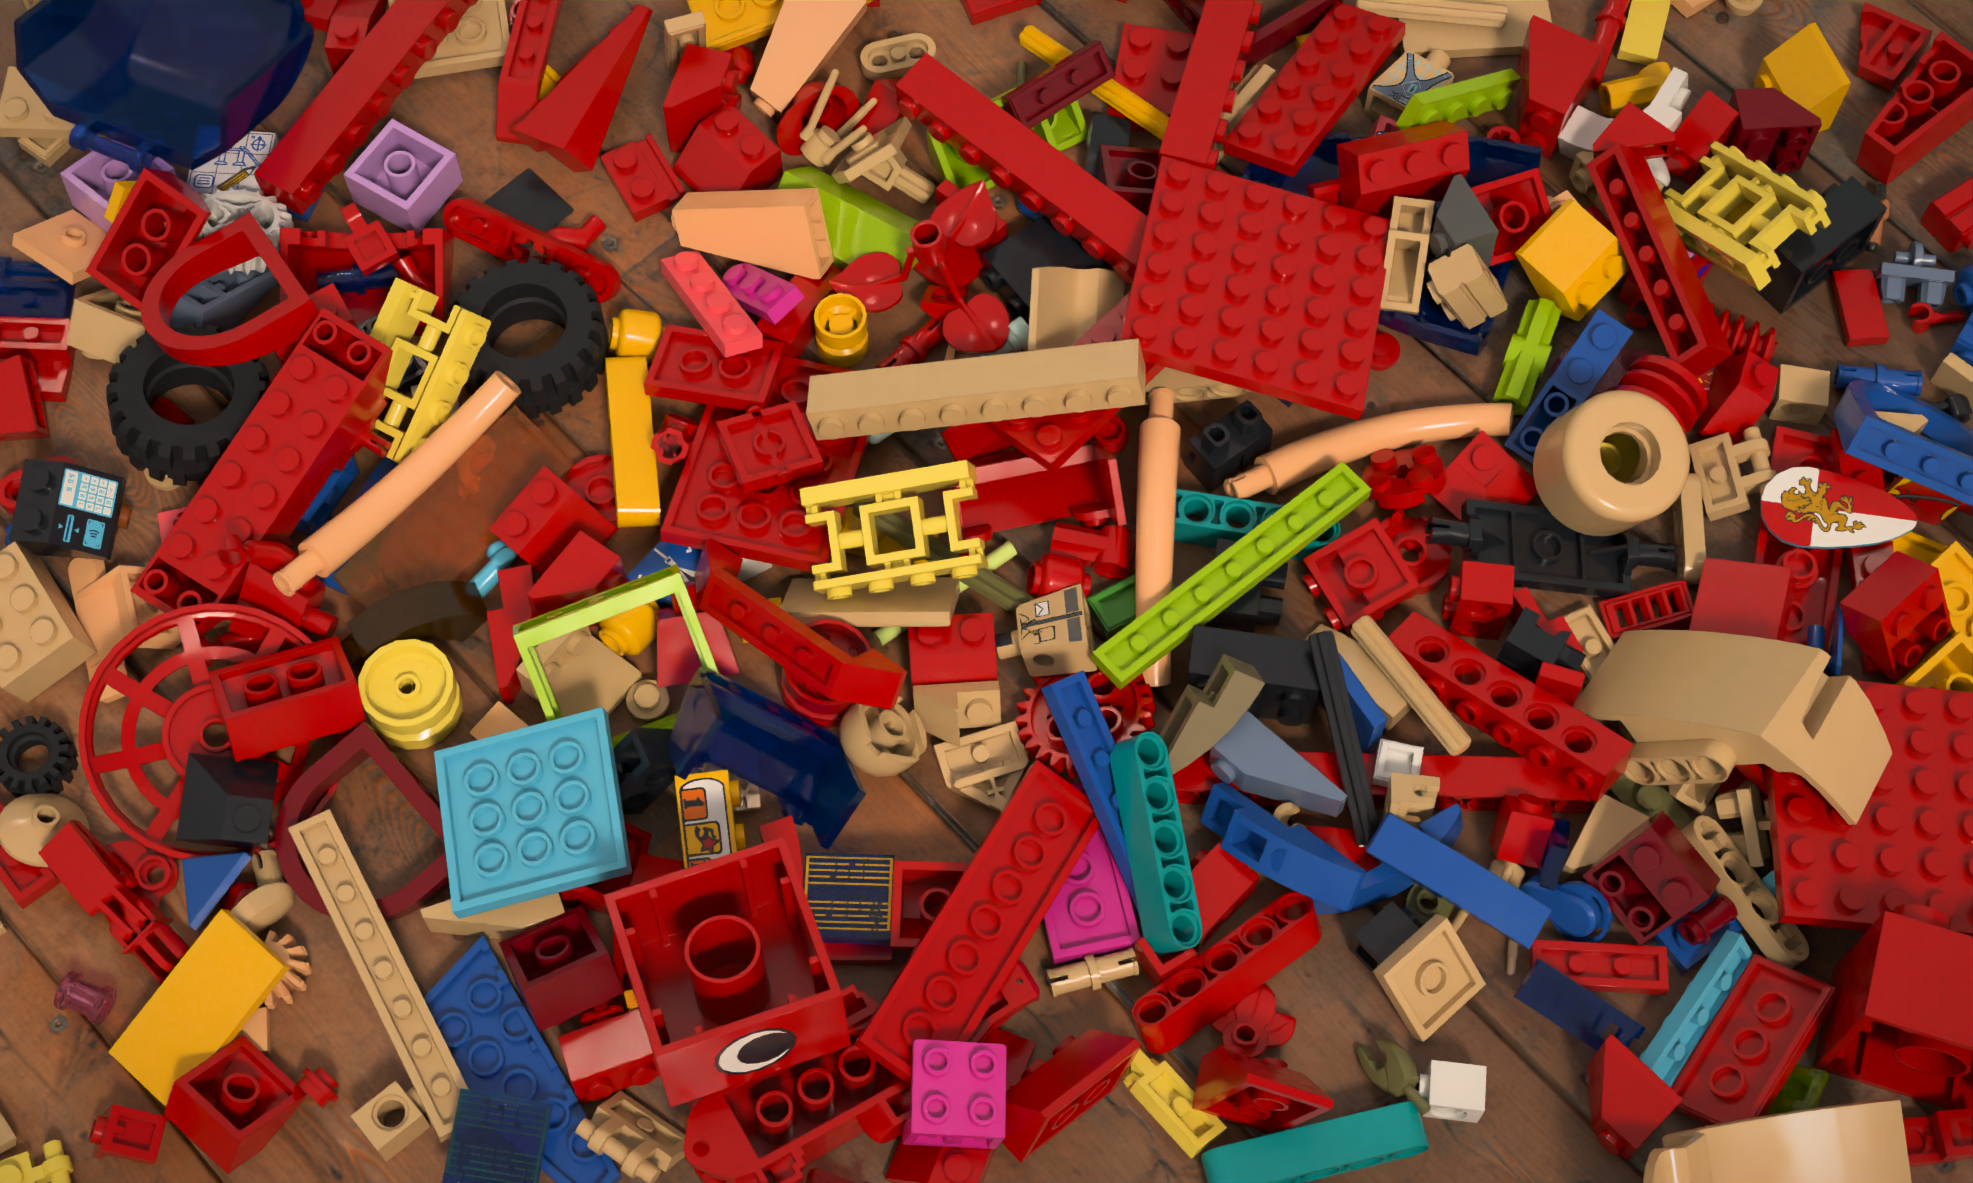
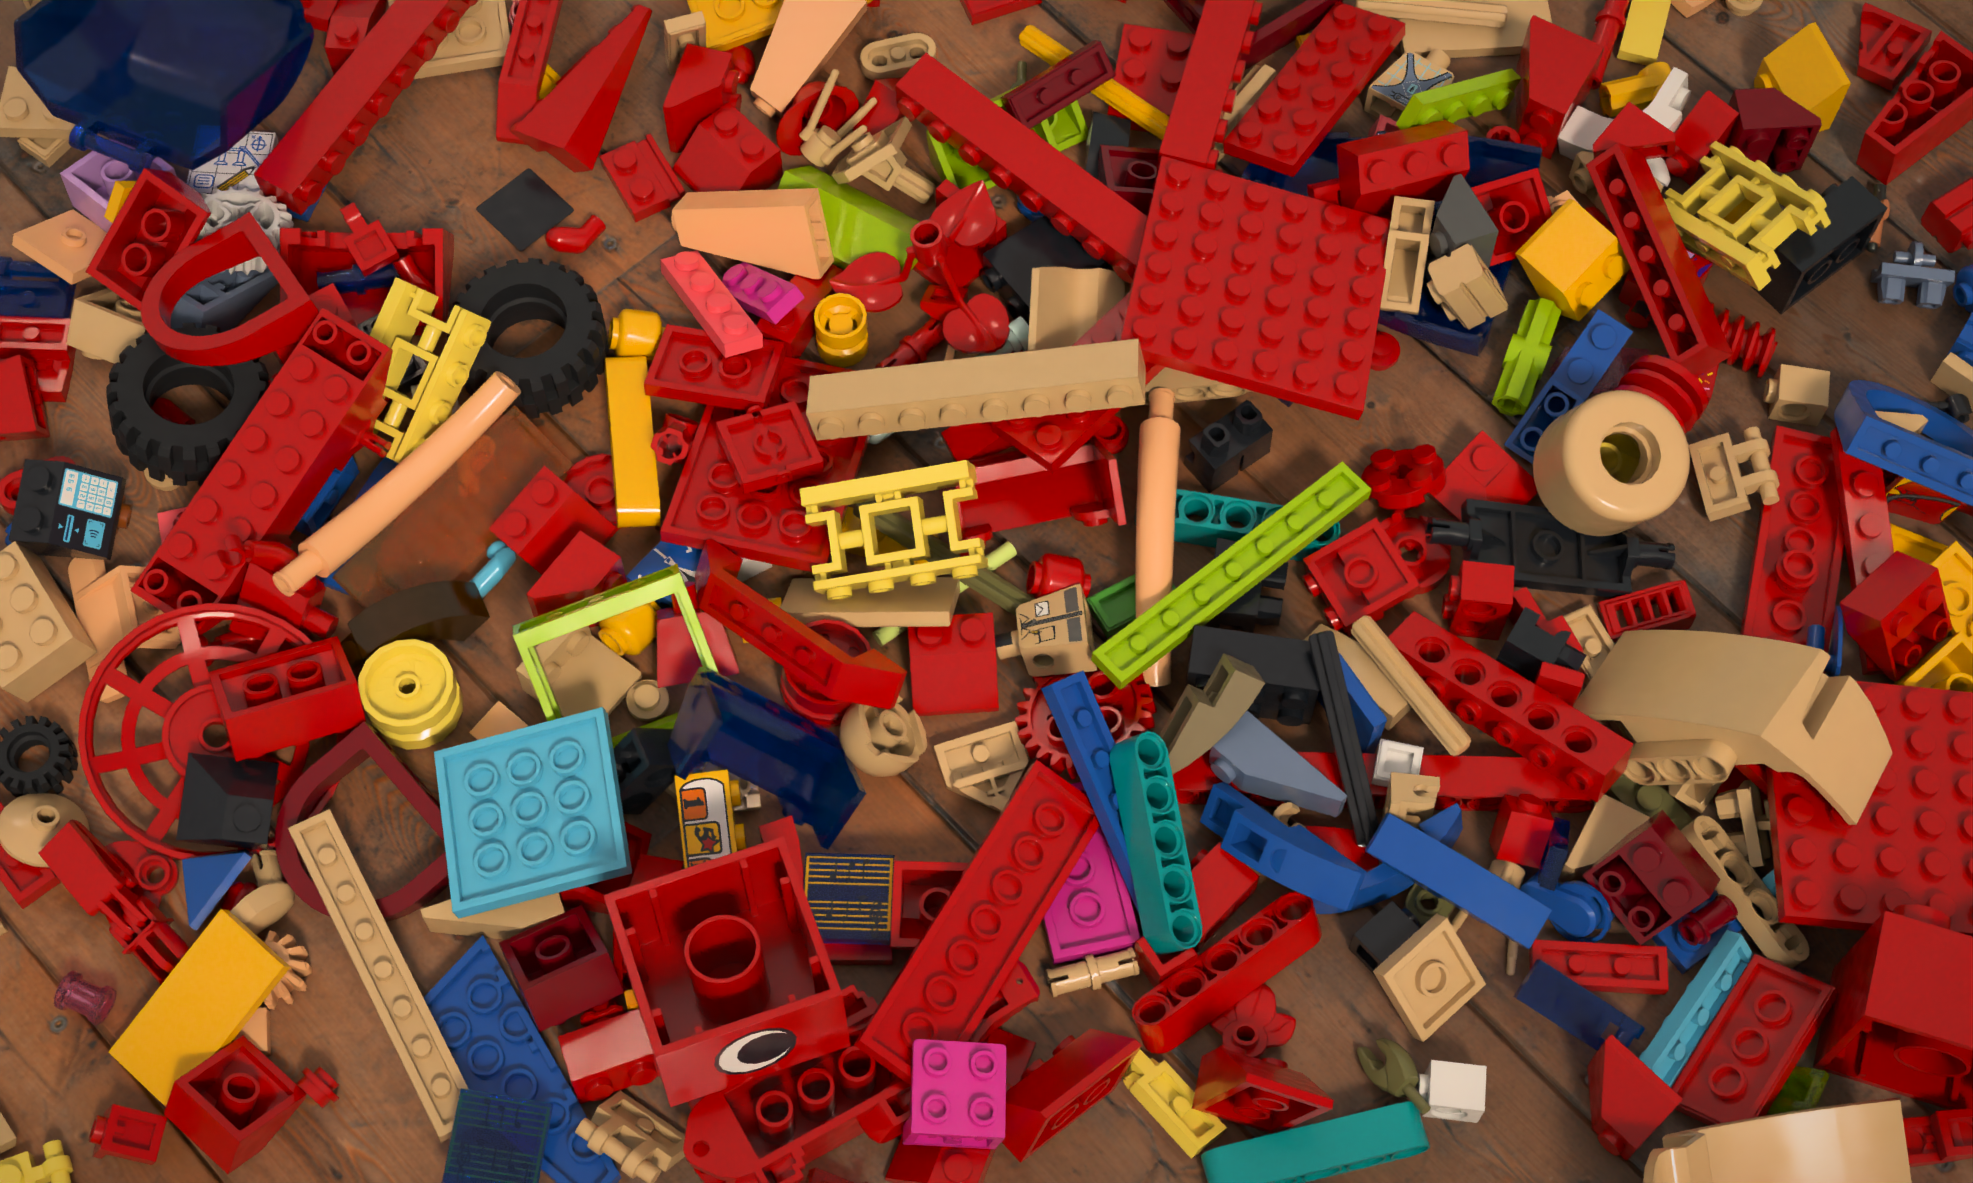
(391, 1140): tan brick -> none
(403, 177): lavender brick -> none
(500, 236): red piece -> none
(514, 586): red slope -> none
(957, 706): tan slope -> none
(1103, 550): red piece -> none
(1362, 438): light nougat animal -> none
(1689, 531): tan beam -> none
(1738, 395): red slope -> none
(1743, 599): red brick -> none
(1831, 510): shield -> none
(1859, 307): red tile -> none
(1902, 380): blue pin -> none
(1929, 317): red hand -> none

